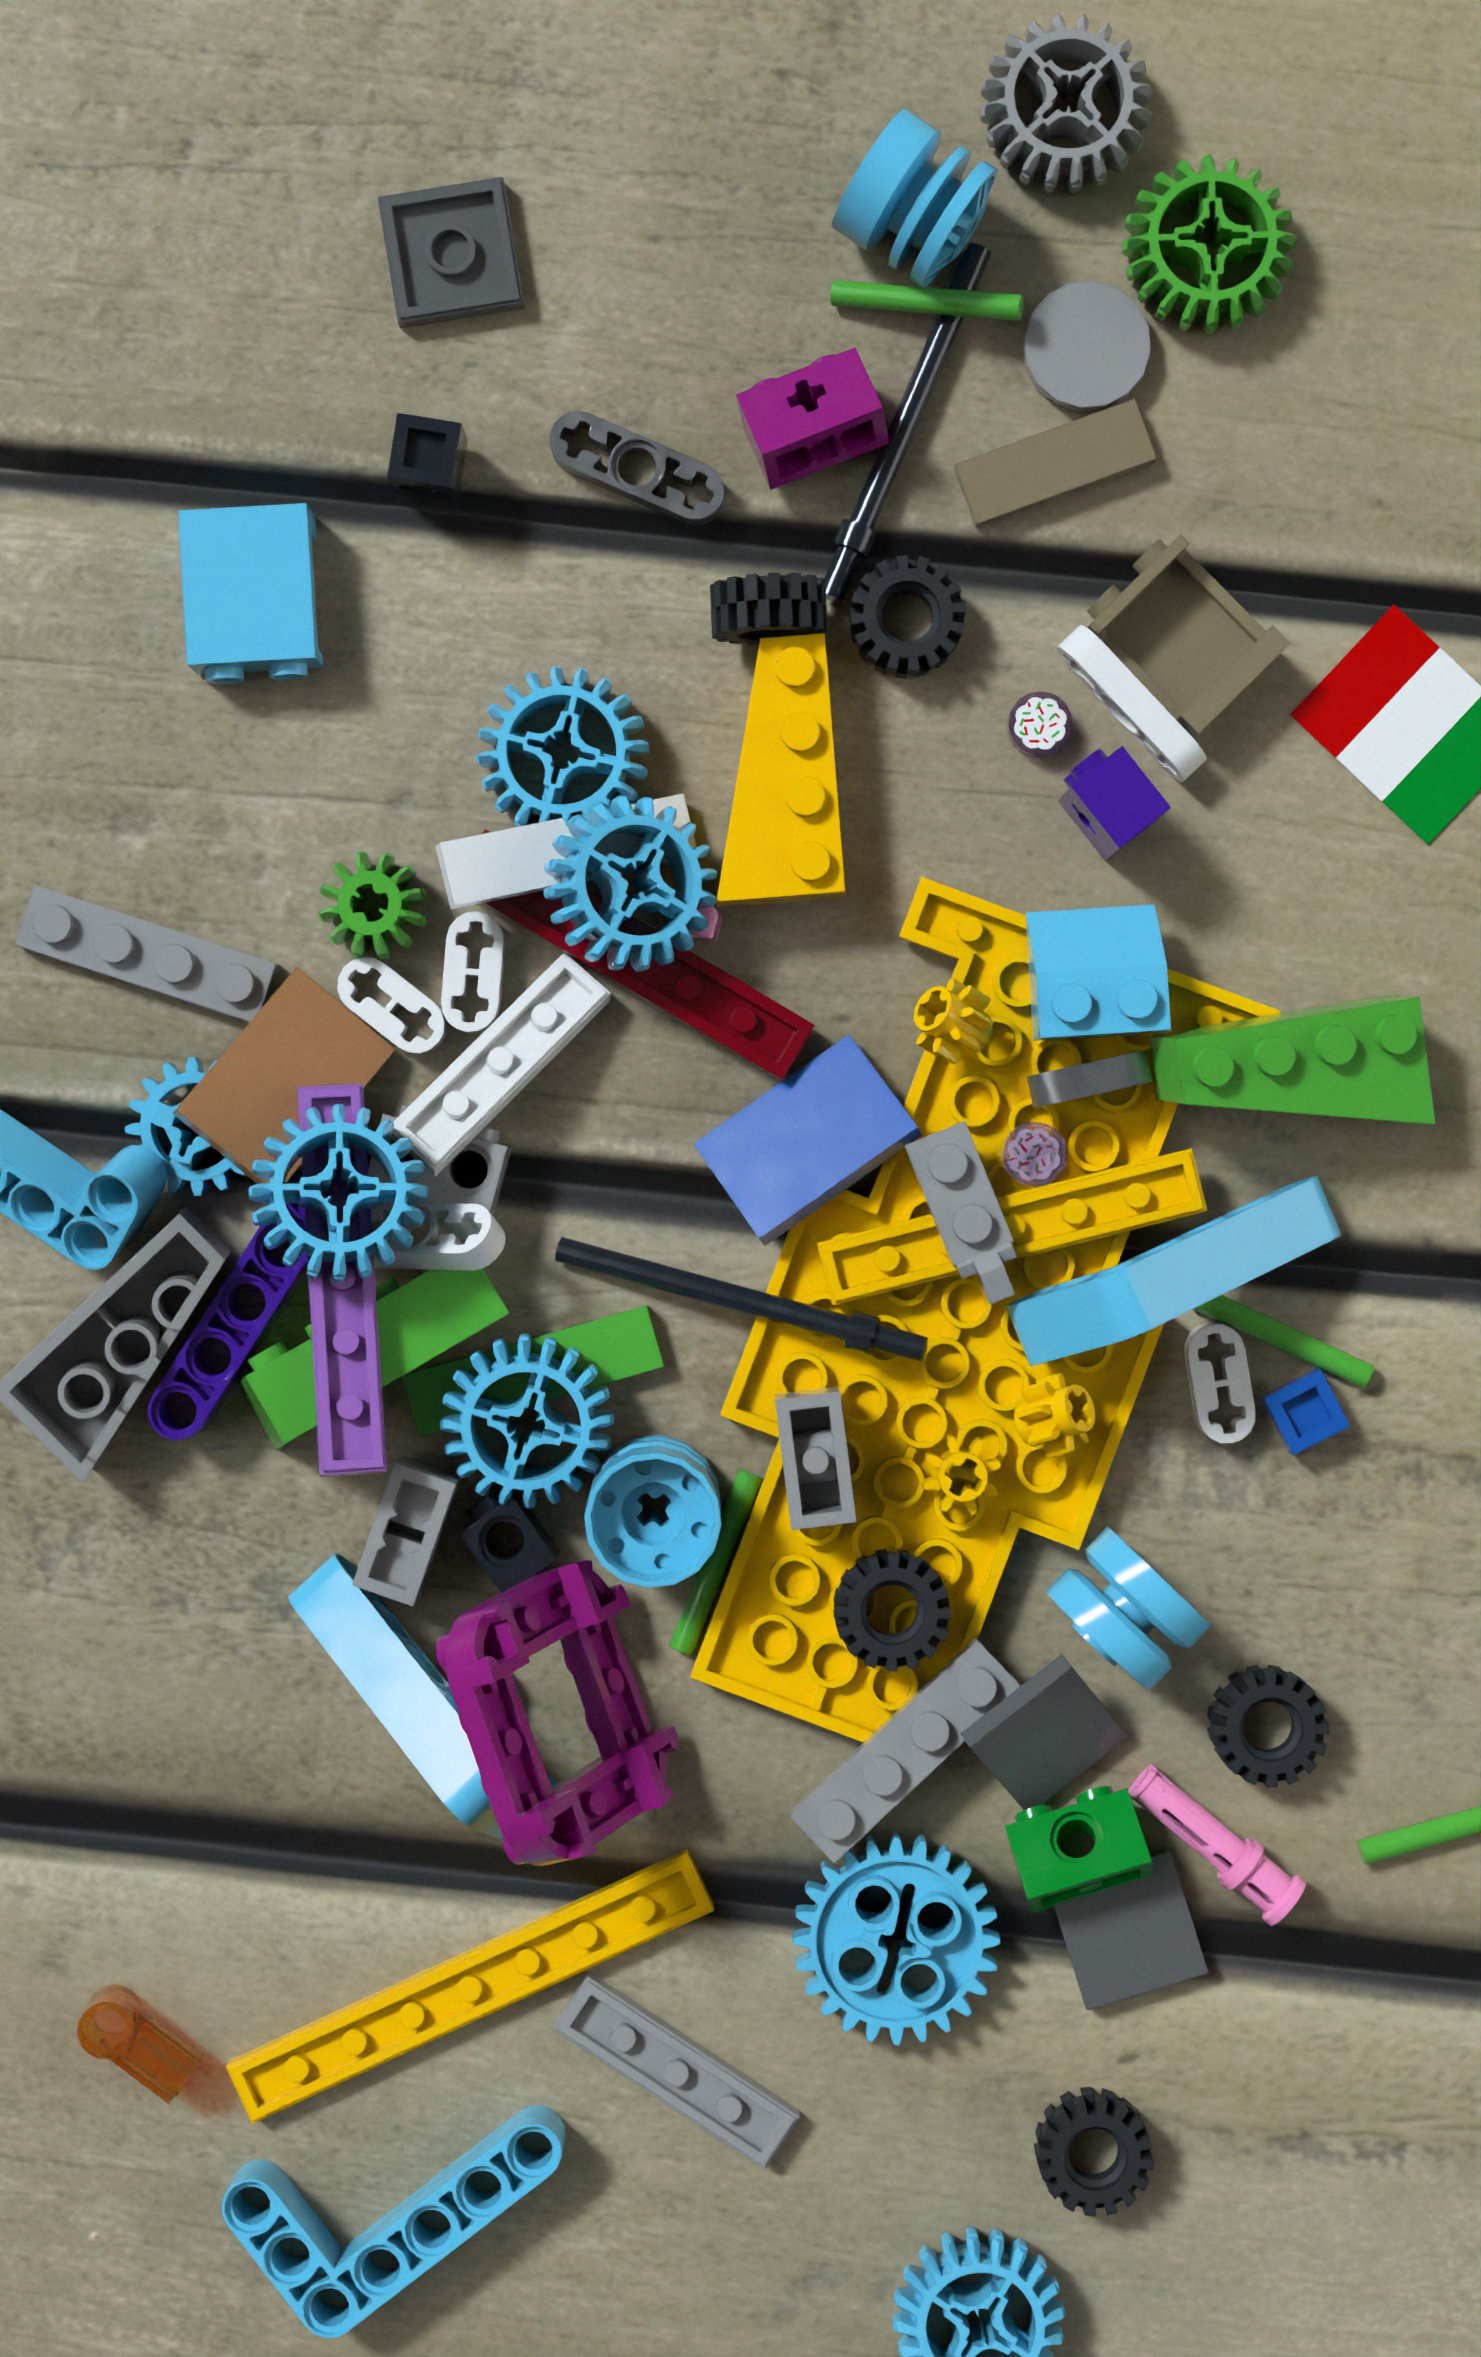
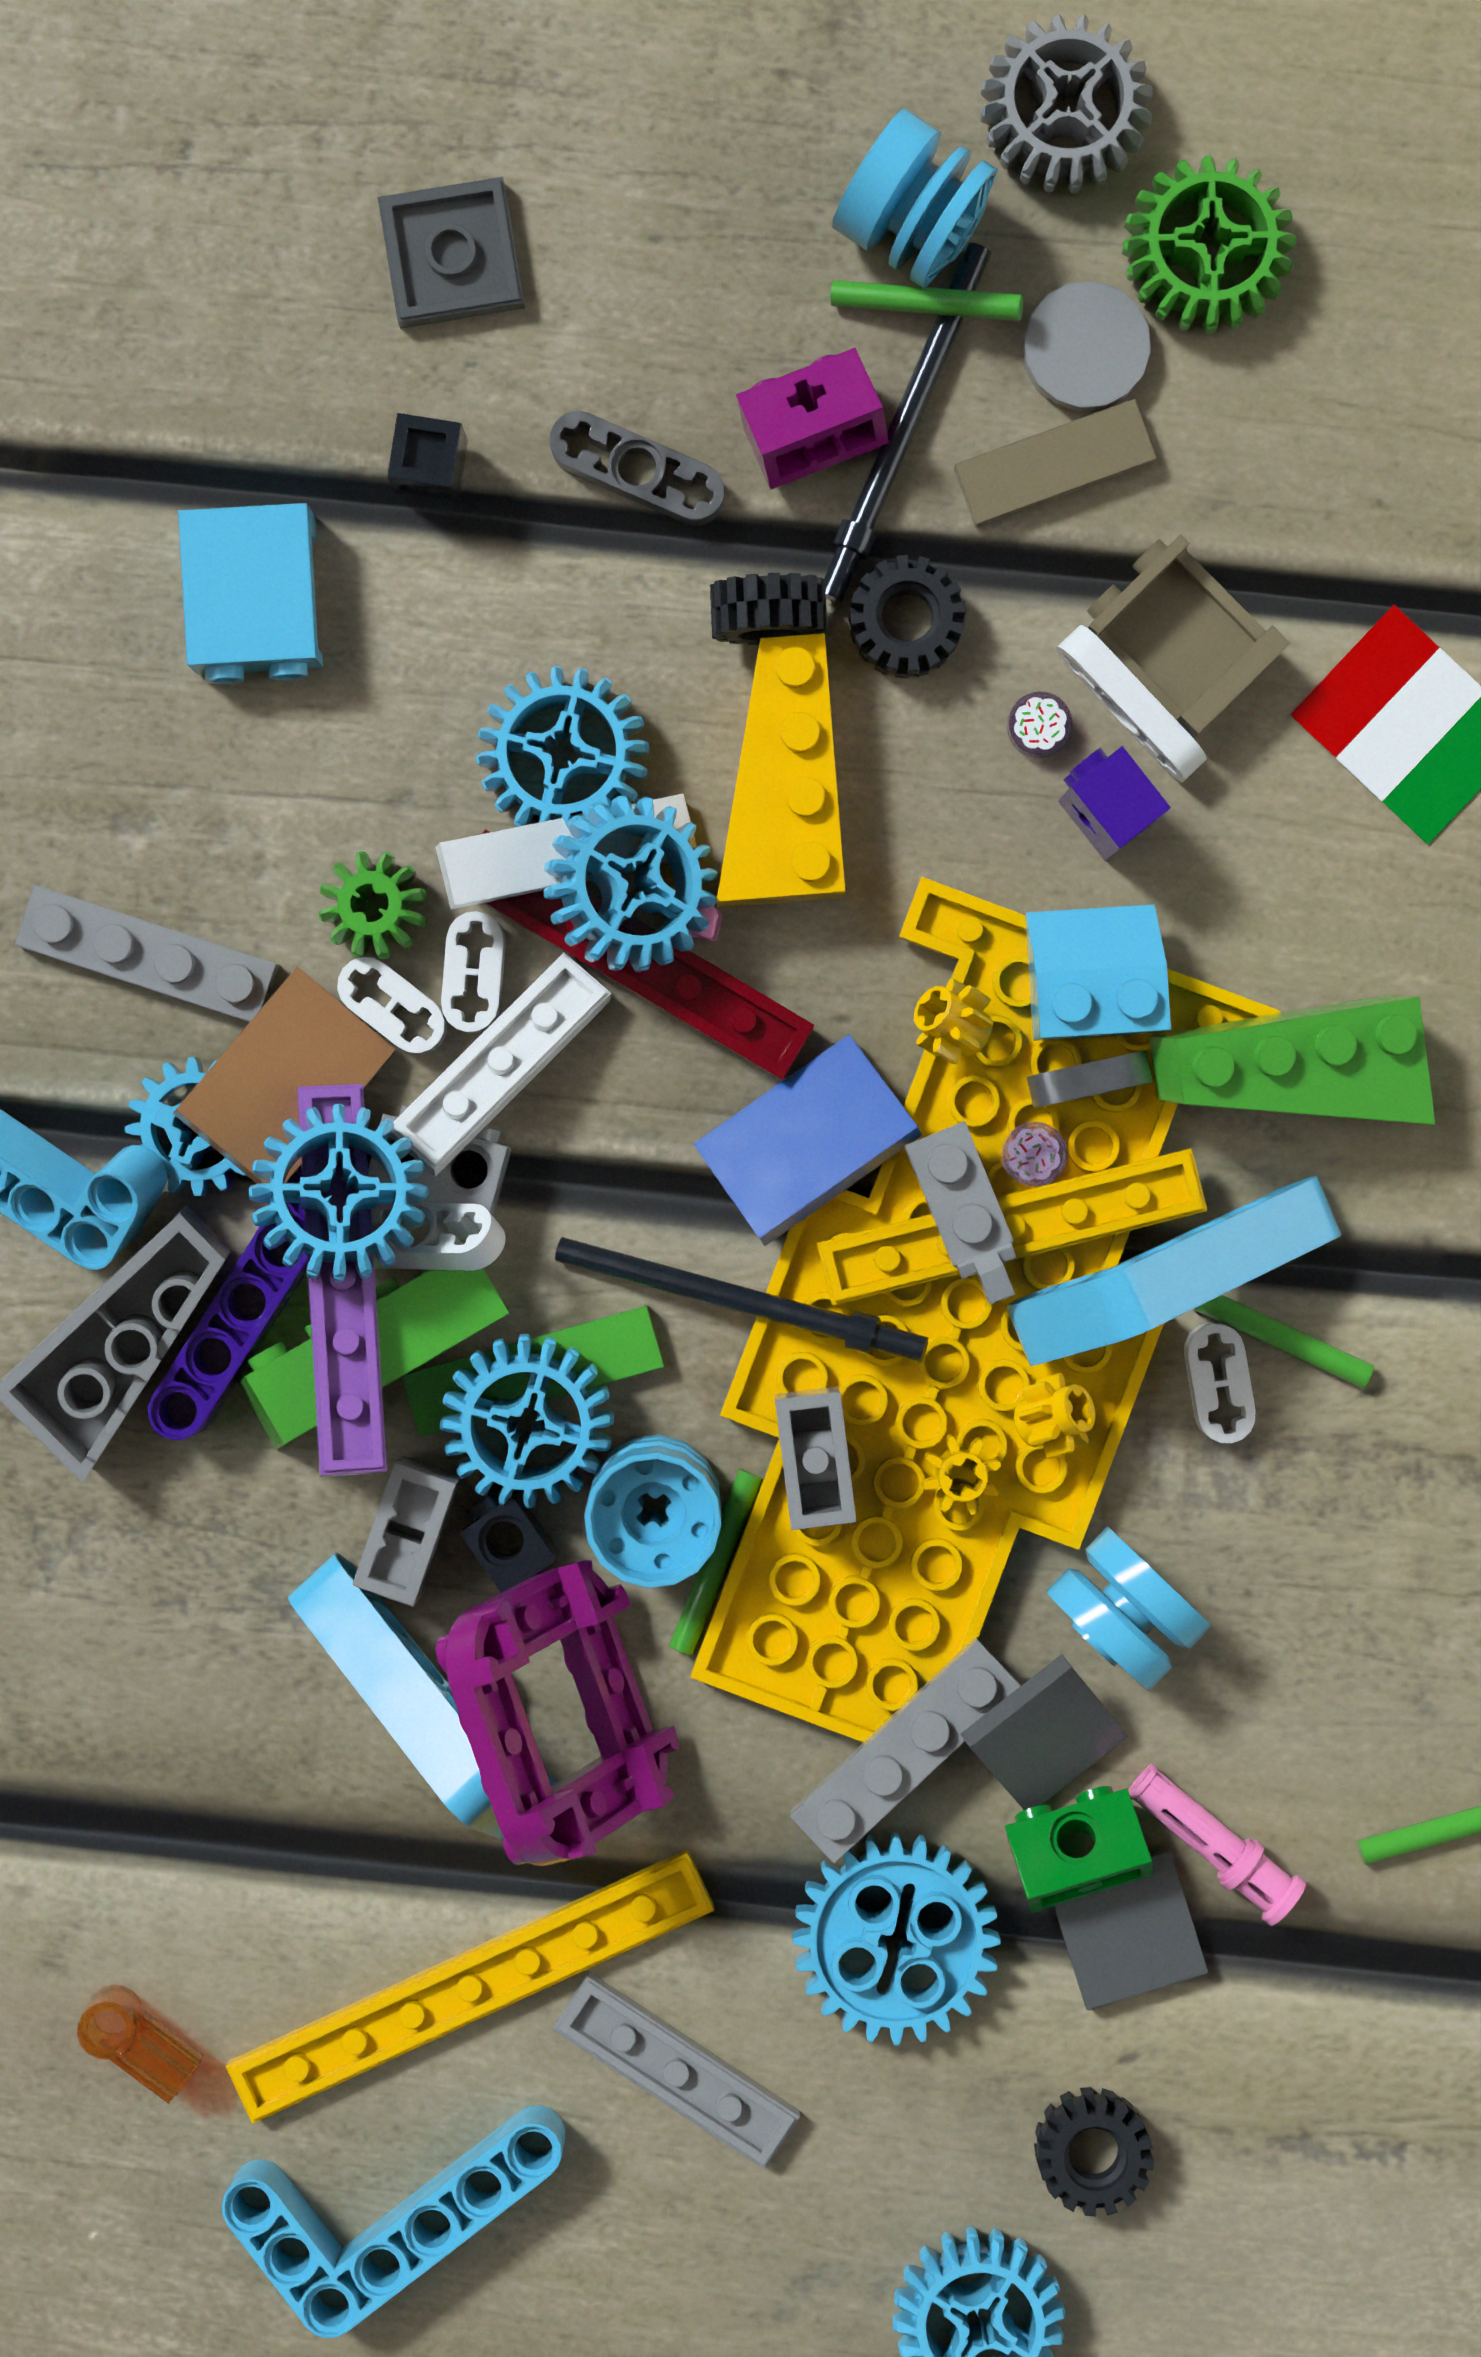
(902, 1647): black tyre -> none
(1294, 1753): black tyre -> none
(1305, 1411): blue plate -> none

